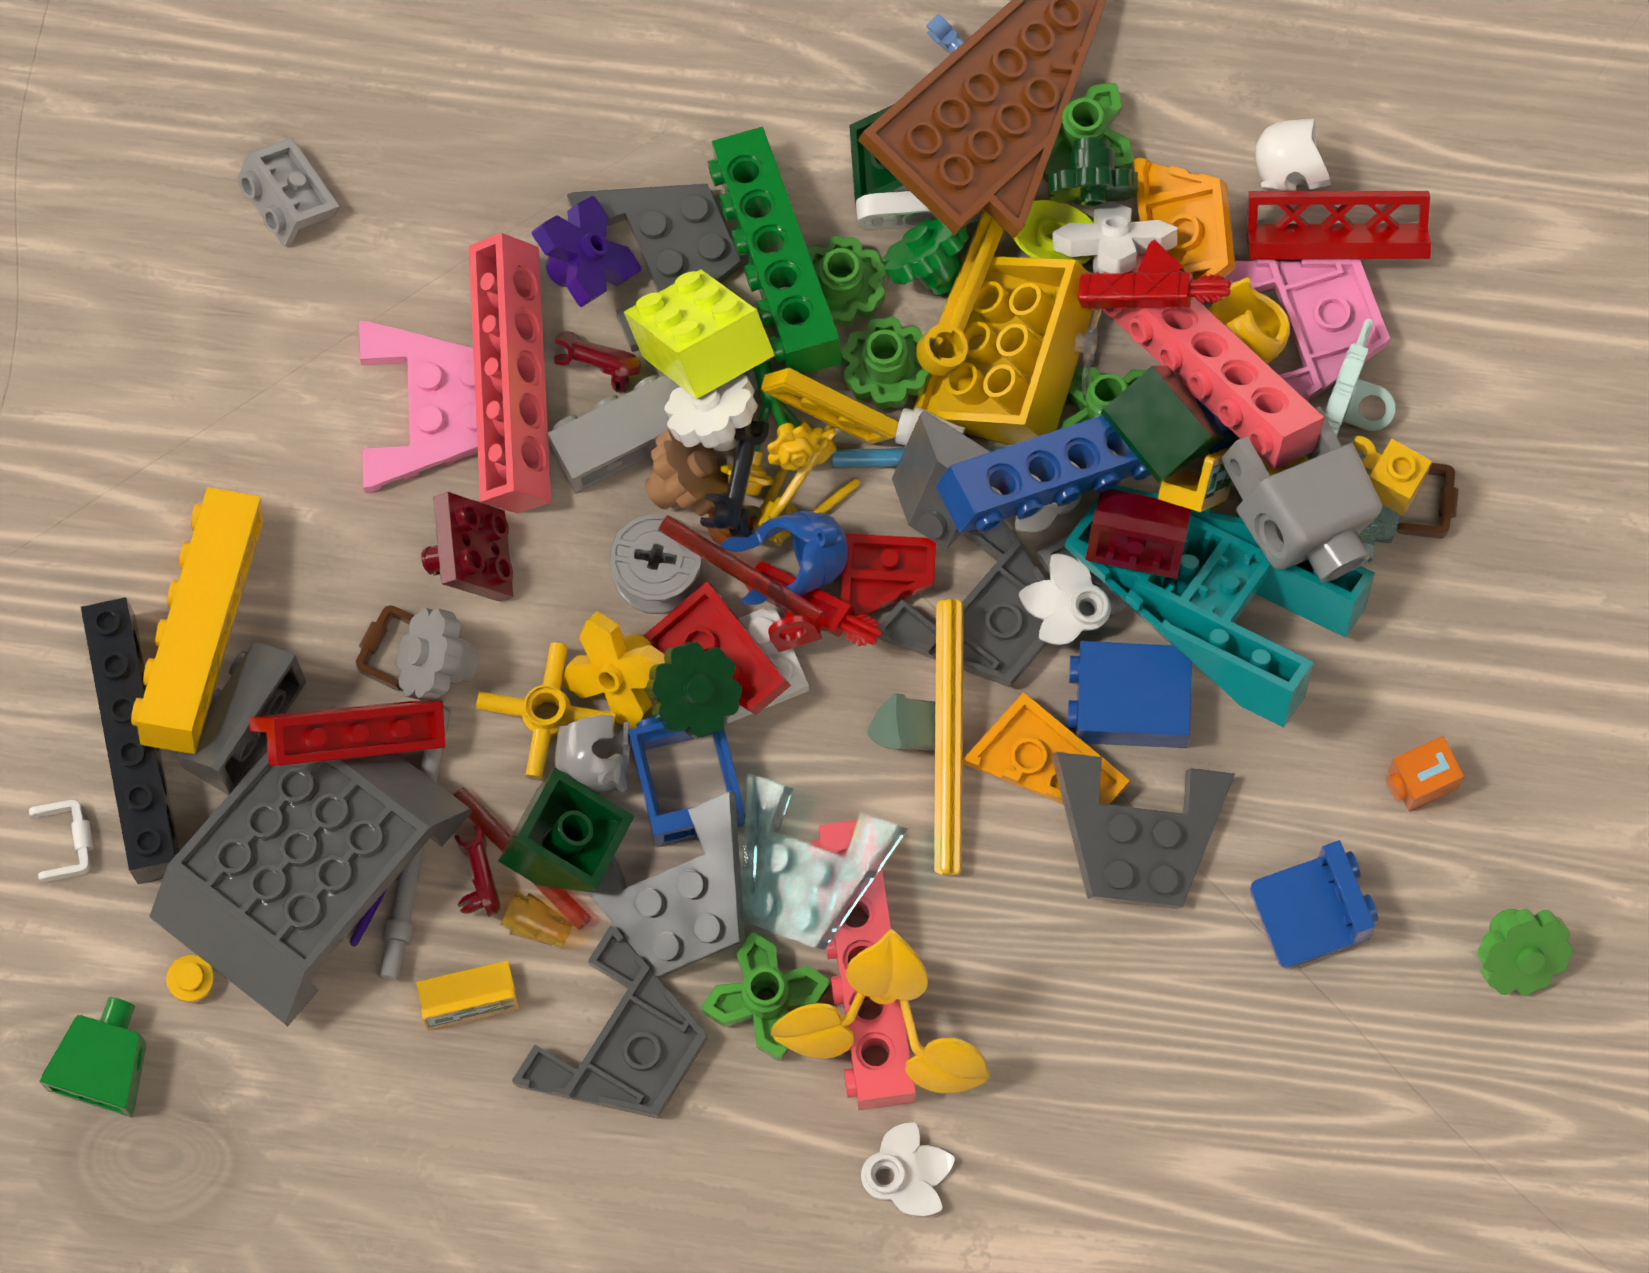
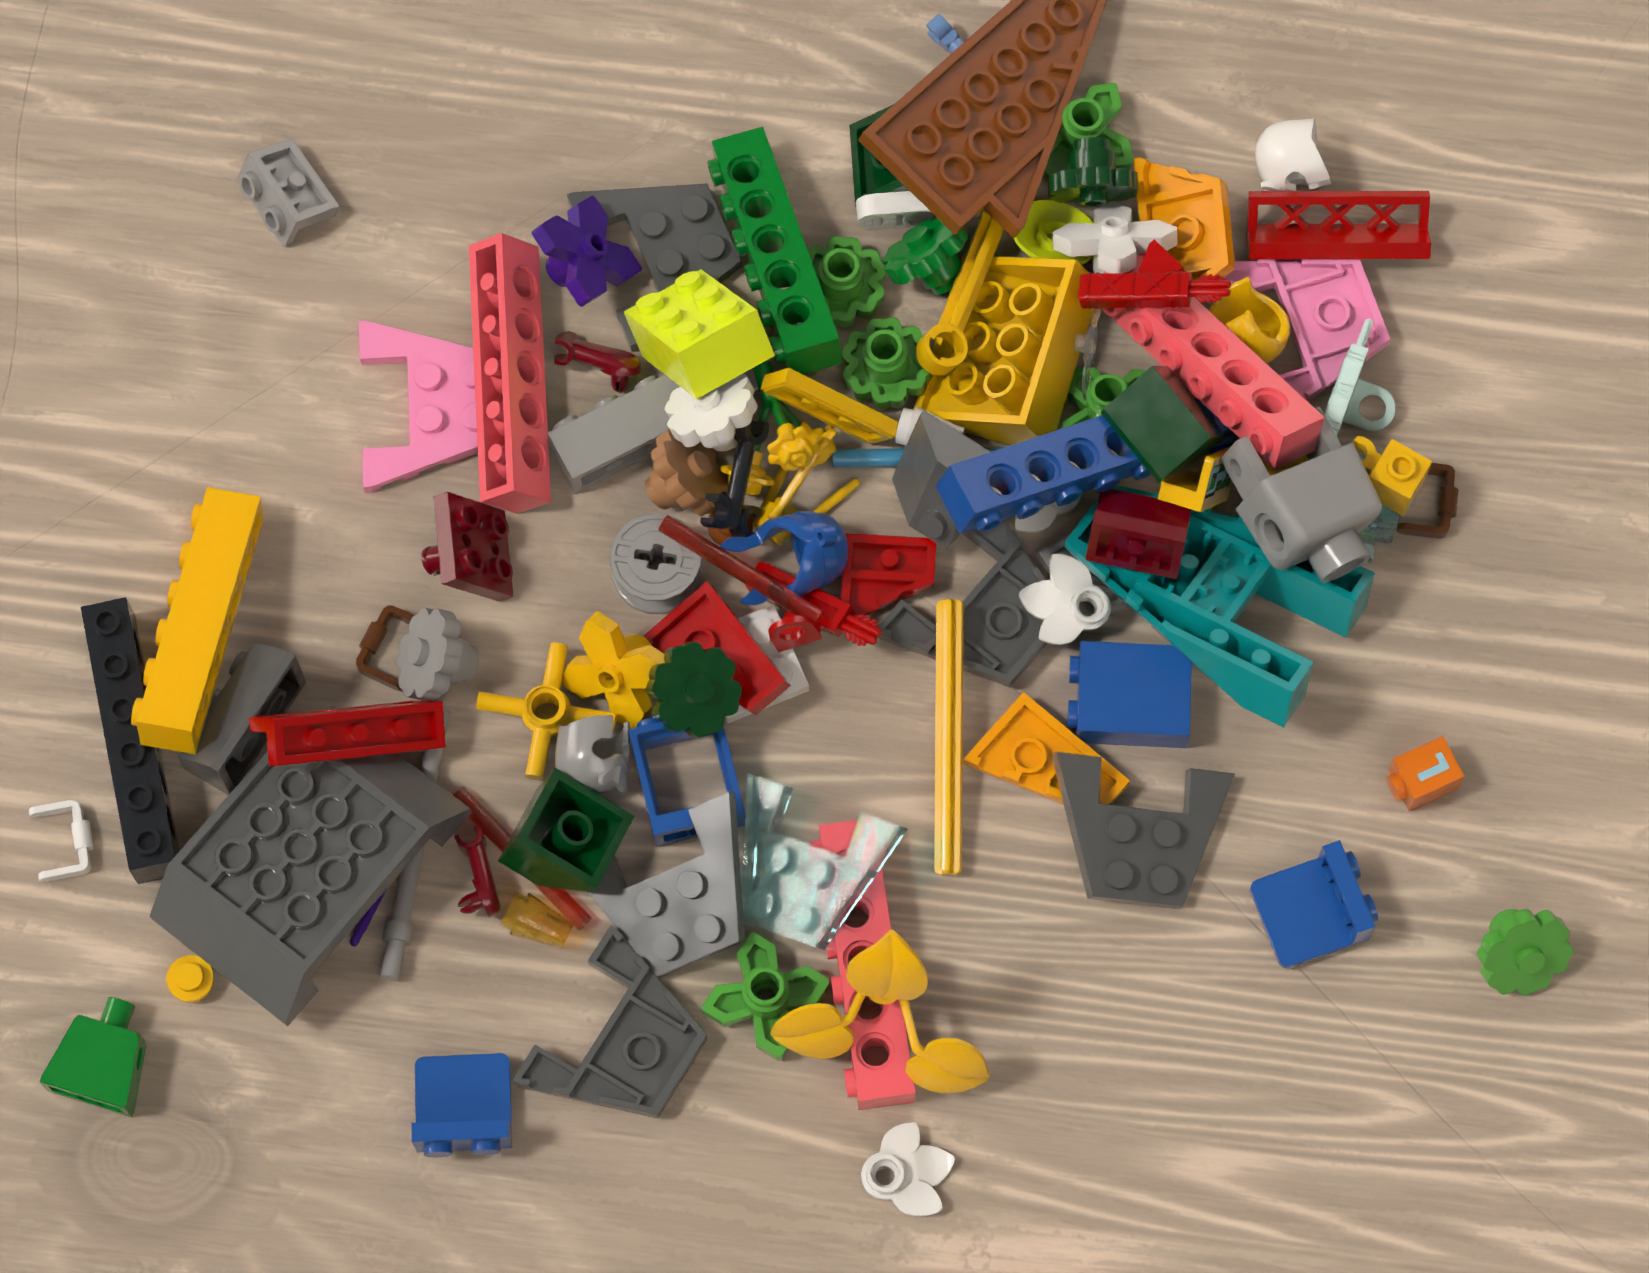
(462, 1104): none -> blue bracket
(467, 995): yellow panel -> none
(904, 724): sand green tile -> none

